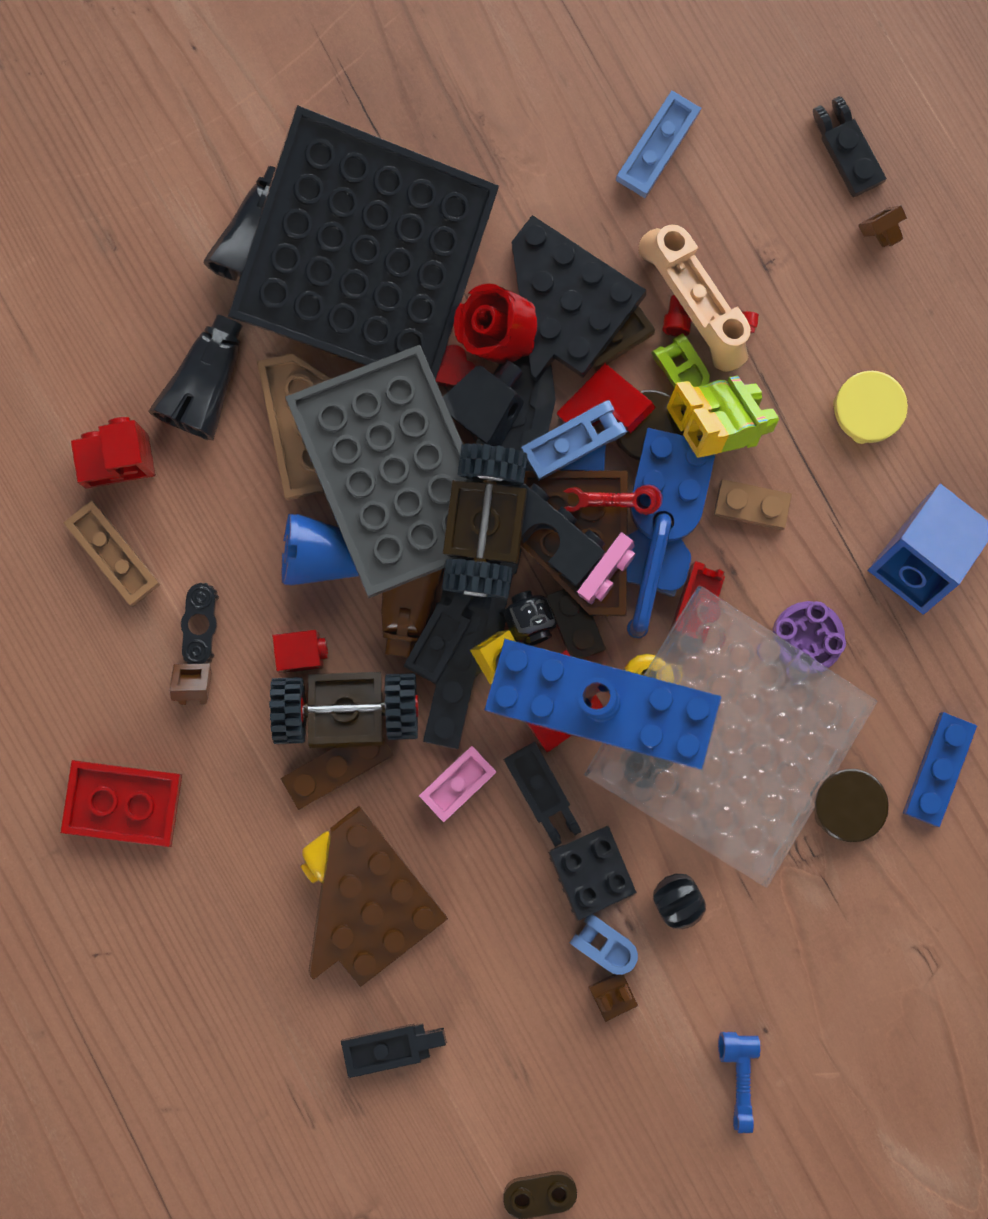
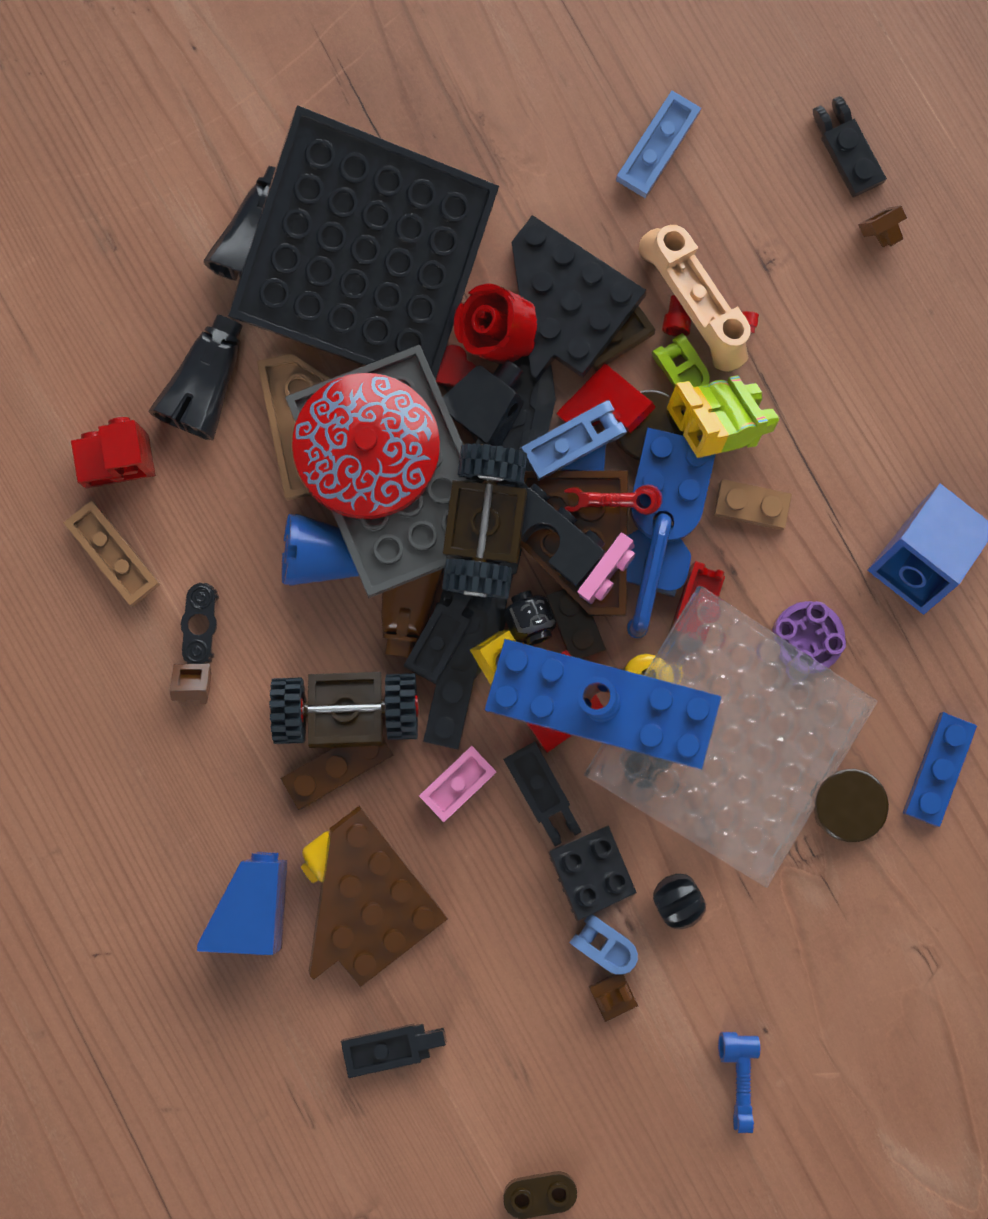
(121, 803): red plate -> none
(250, 910): none -> blue slope
(299, 651): red brick -> none
(366, 445): none -> red dish
(870, 407): light yellow tile -> none

